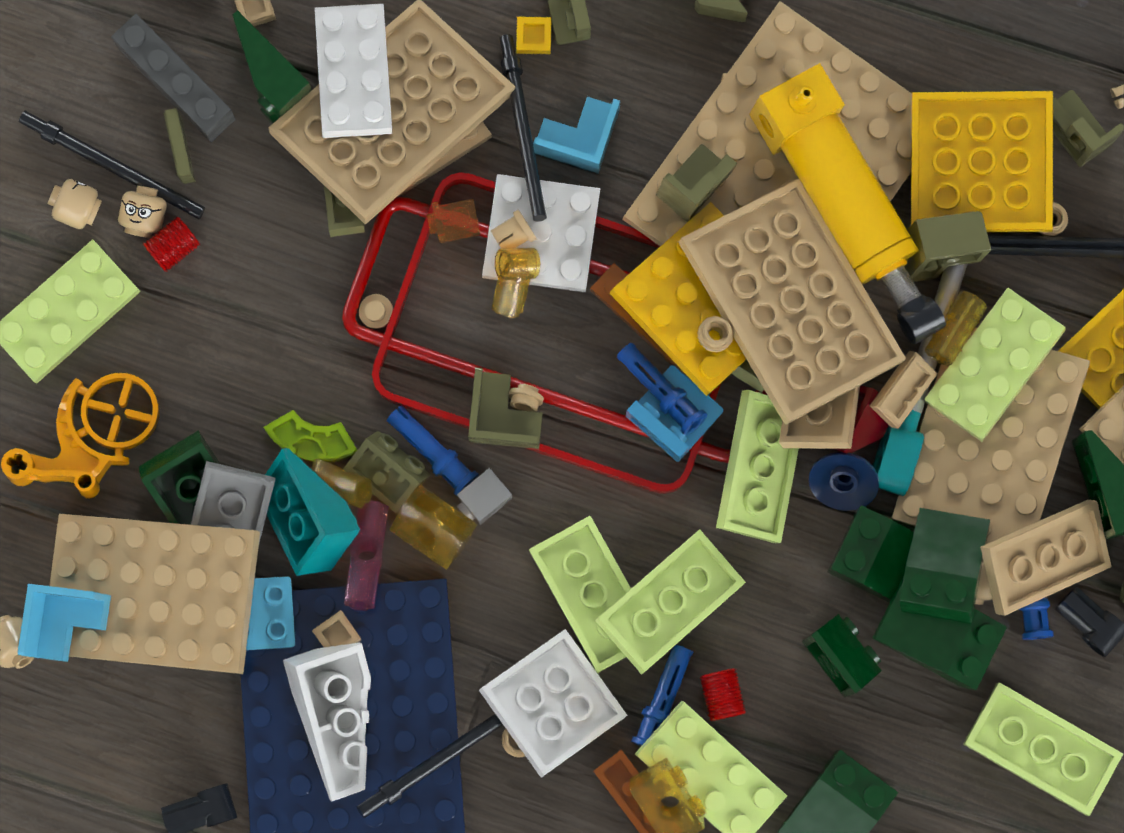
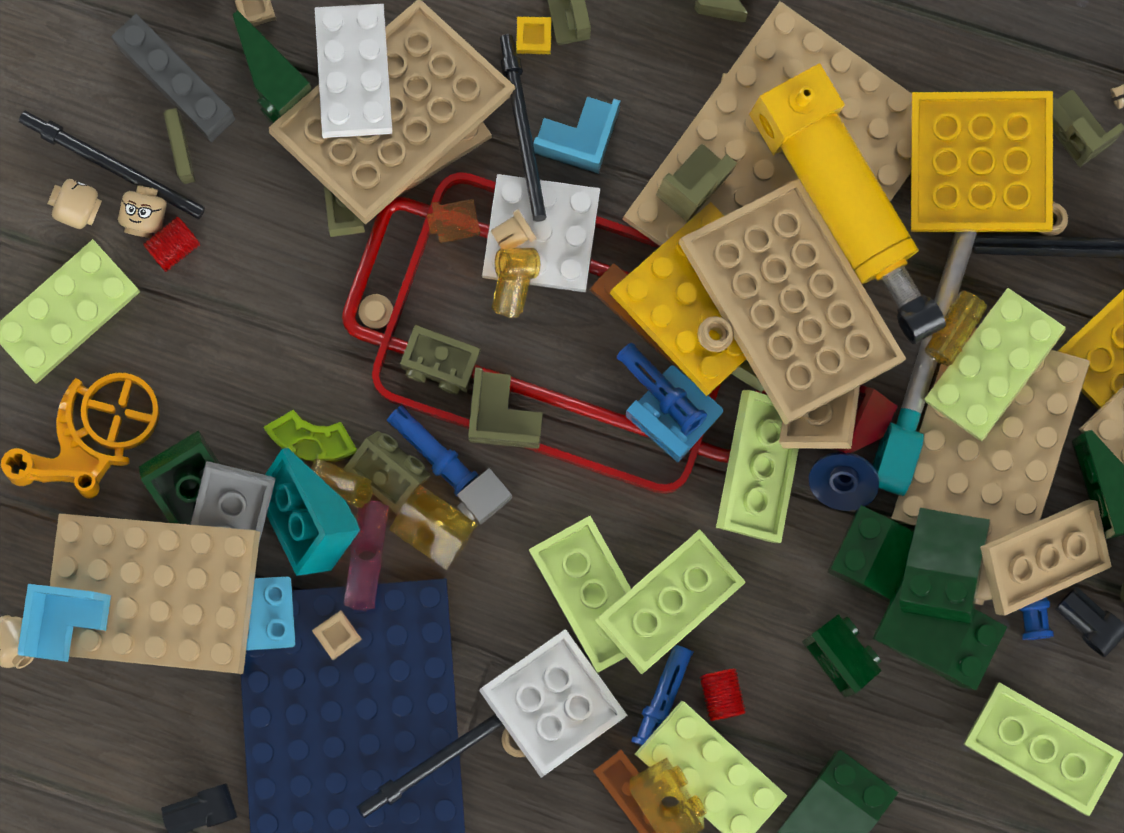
(332, 702): white wedge -> none
(440, 360): none -> olive bracket
(525, 398): tan plate -> none
(903, 389): tan plate -> none
(946, 243): olive panel -> none

